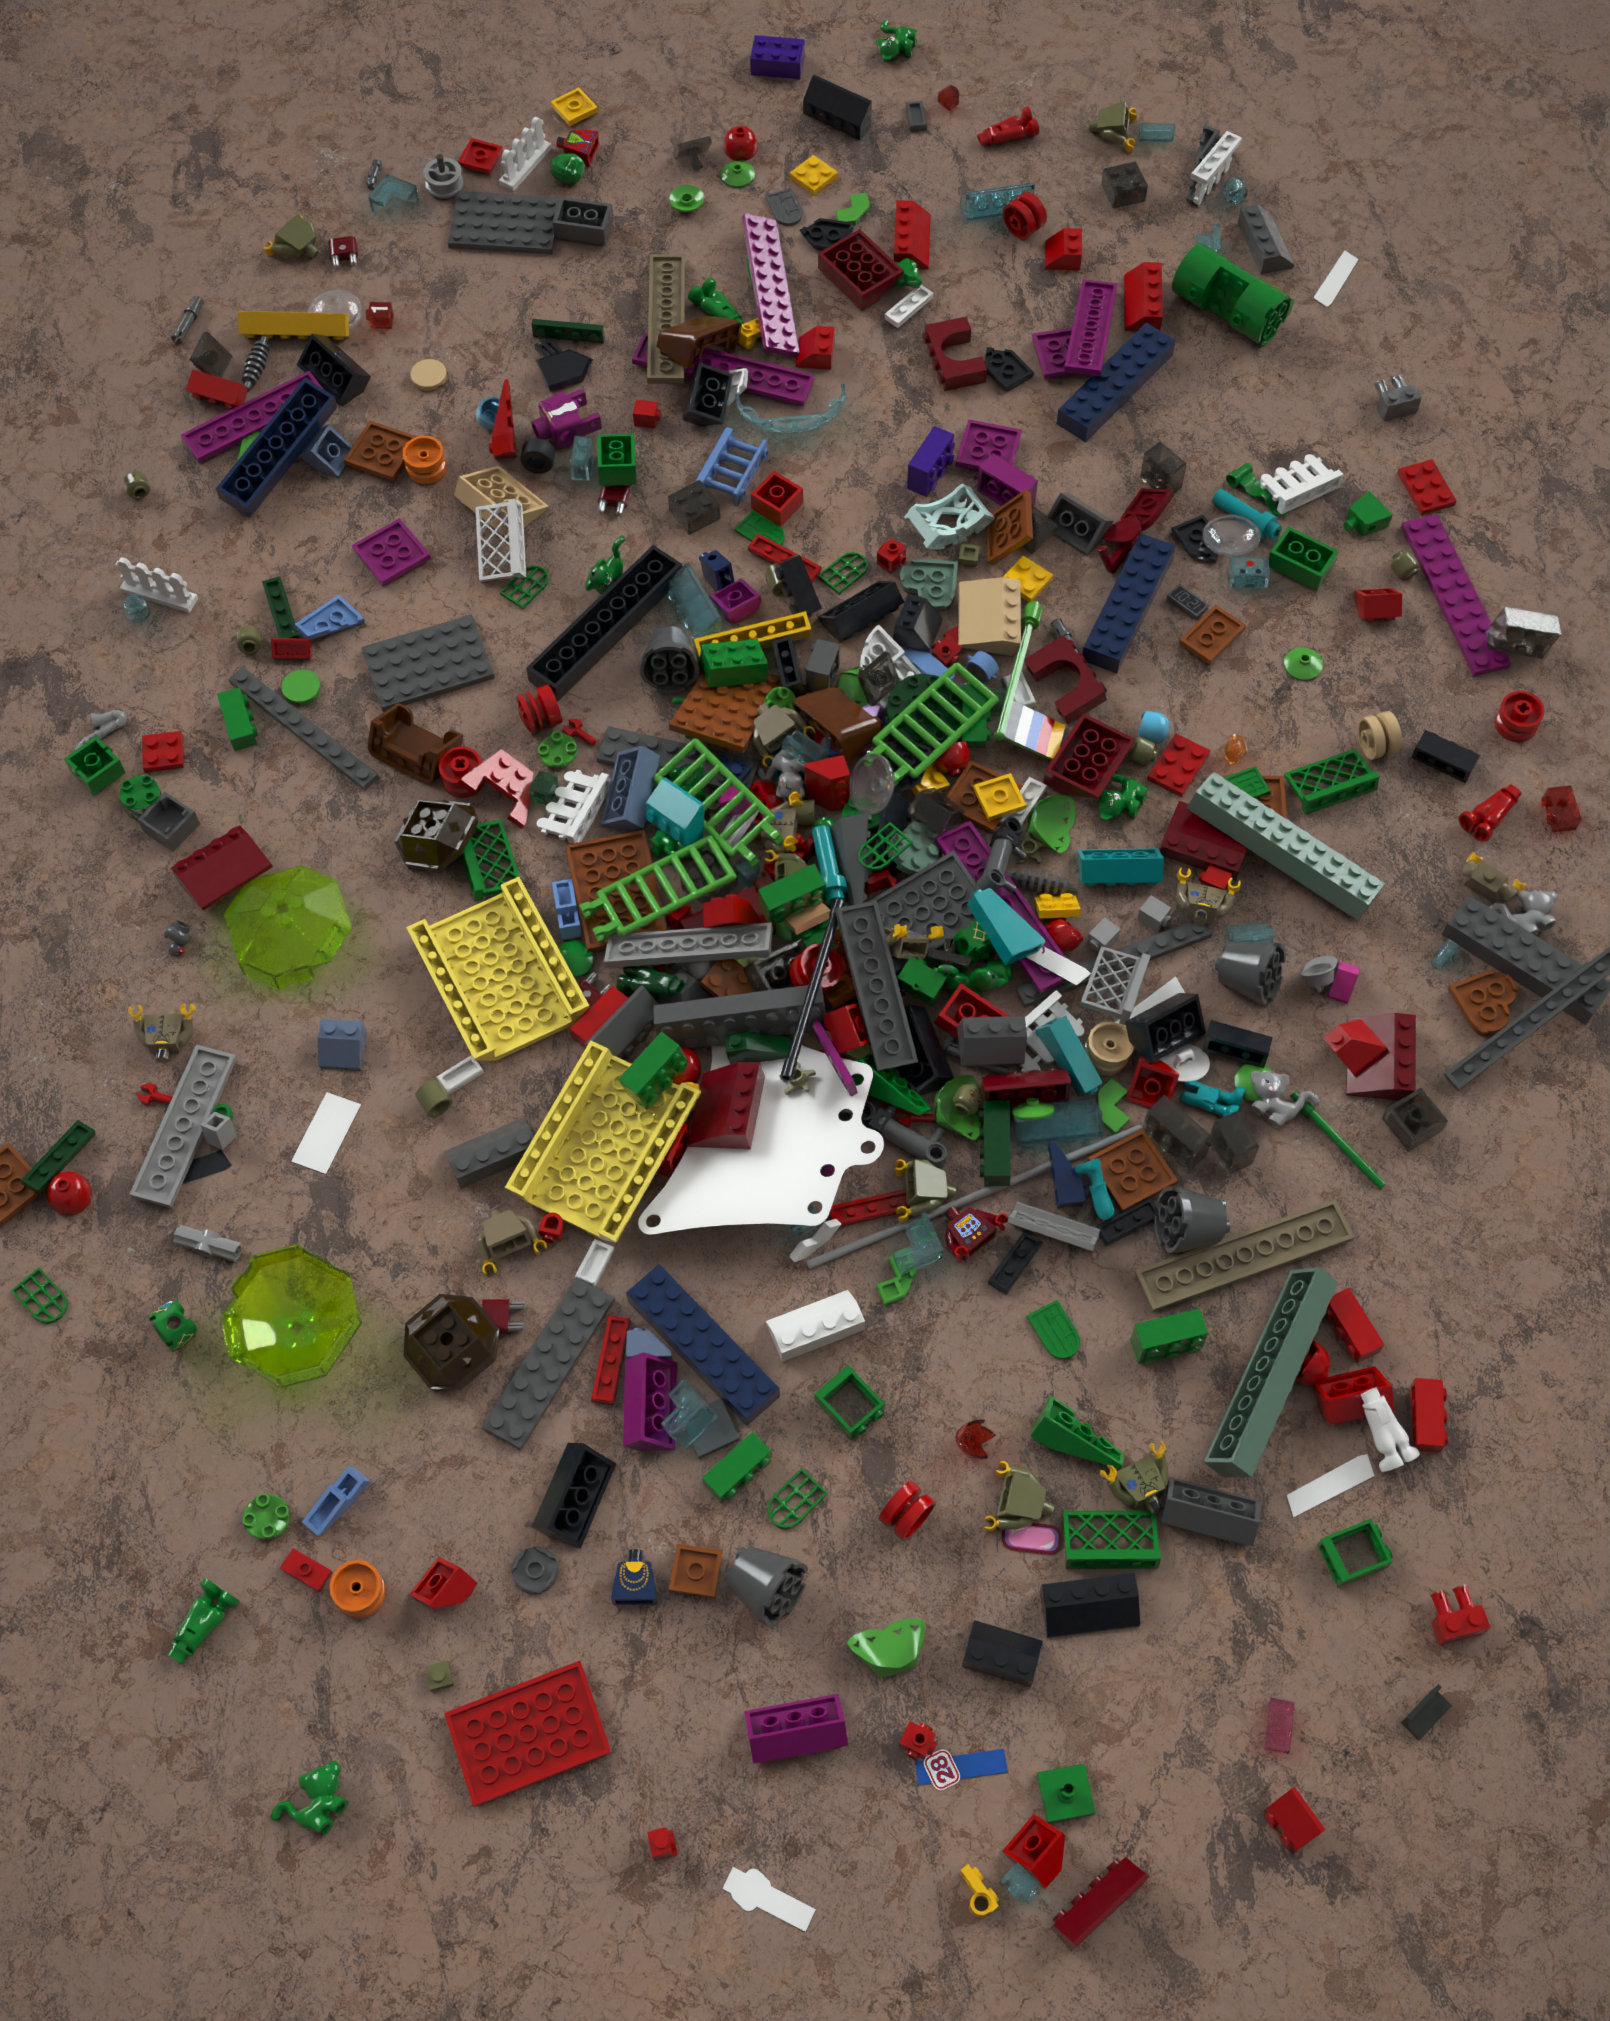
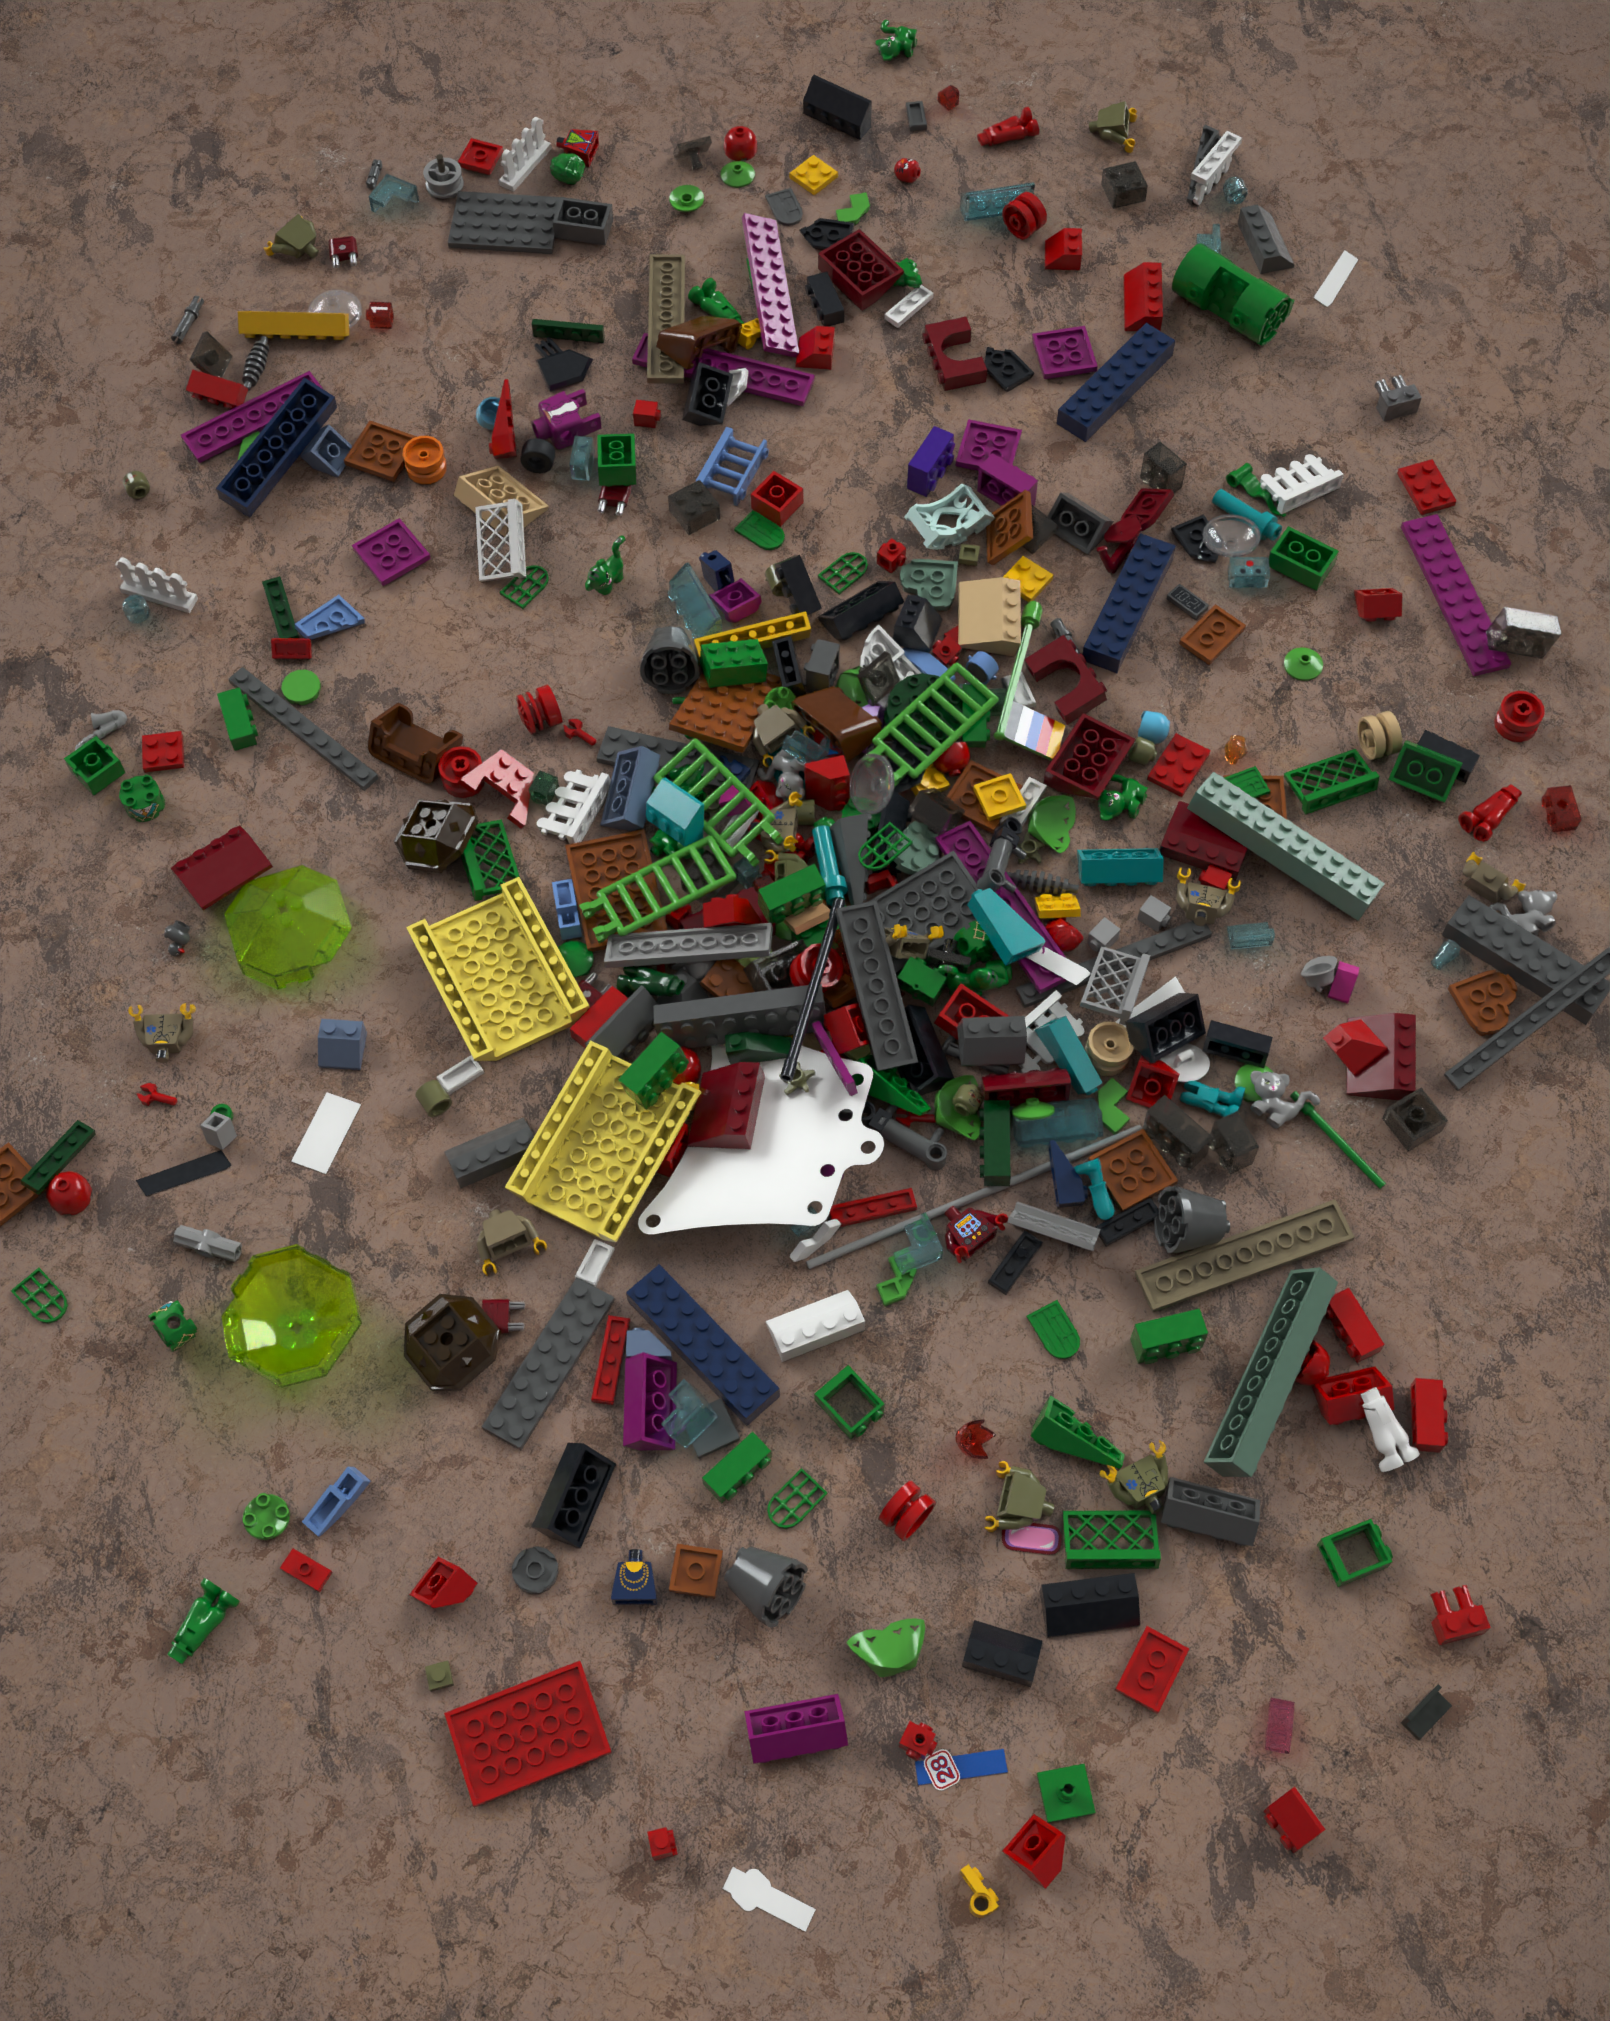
(168, 821): dark grey container -> none
(180, 1128): light grey plate -> none
(249, 639): olive head -> none
(320, 1787): green animal -> none
(333, 369): black slope -> none
(346, 1585): orange wheel -> none
(427, 662): dark grey plate -> none
(428, 374): tan tile -> none
(551, 1227): red plate -> none
(557, 750): bright green dish -> none
(574, 106): yellow plate -> none
(604, 622): black brick -> none
(776, 553): red tile -> none
(777, 57): dark purple brick -> none
(793, 424): clear light blue windscreen -> none
(824, 299): none -> black brick
(907, 170): none -> red head
(912, 233): red slope -> none
(924, 1187): olive torso -> none
(1020, 1883): clear light blue brick -> none
(1090, 328): magenta plate -> none
(1099, 1903): dark red slope -> none
(1152, 1669): none -> red plate
(1156, 132): clear light blue panel -> none
(1252, 969): dark grey cone -> none
(1330, 1484): white sticker -> none
(1367, 516): green torso -> none
(1404, 564): olive head -> none
(1425, 771): none -> green brick

